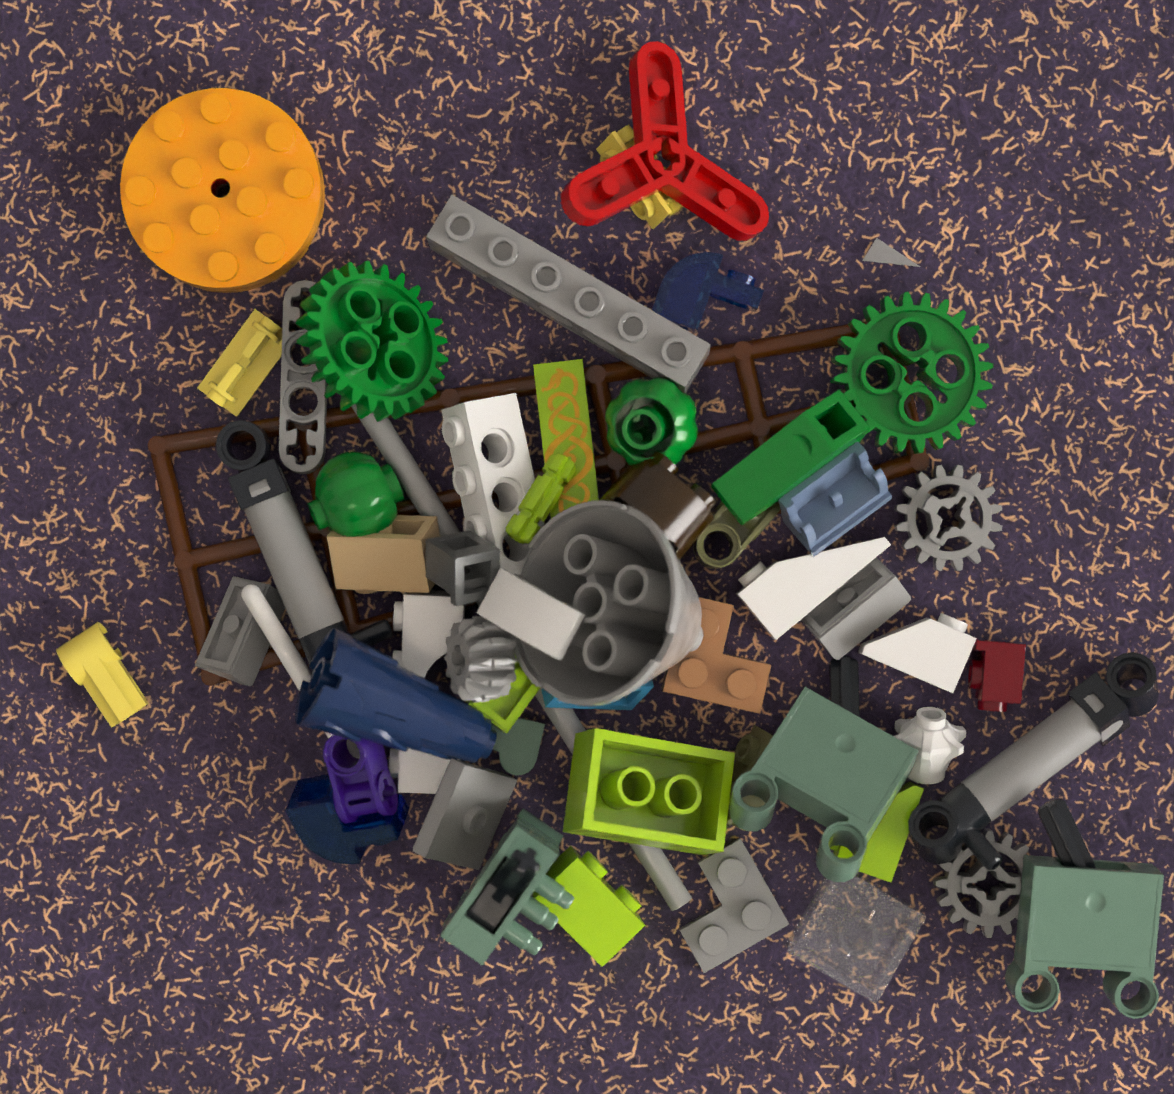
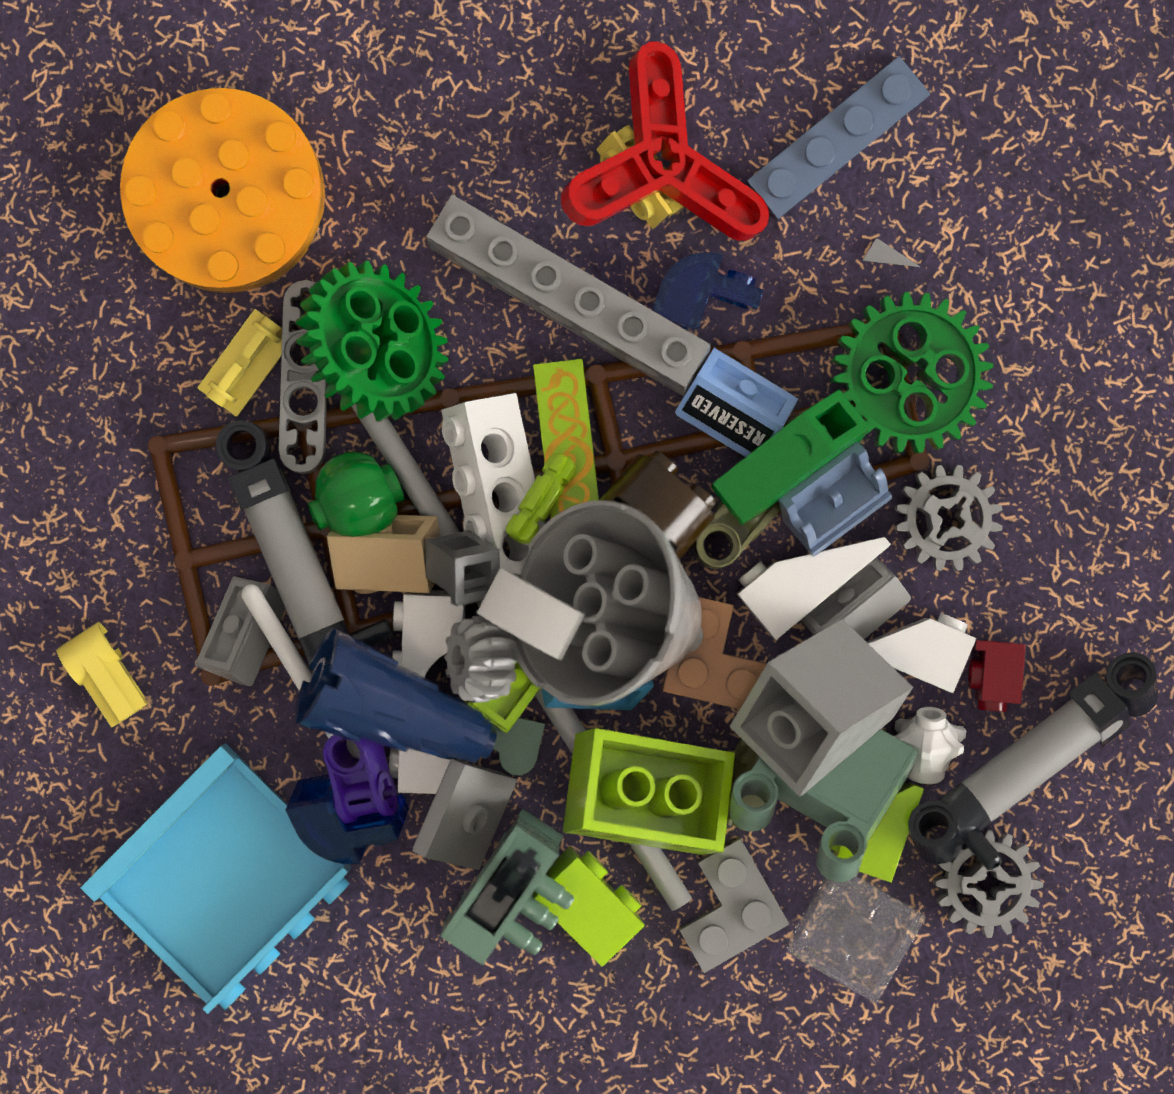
(217, 879): none -> medium azure panel
(632, 418): green plant -> none
(735, 404): none -> light blue panel
(819, 705): none -> light grey slope
(838, 137): none -> sand blue plate
(1085, 918): sand green piece -> none

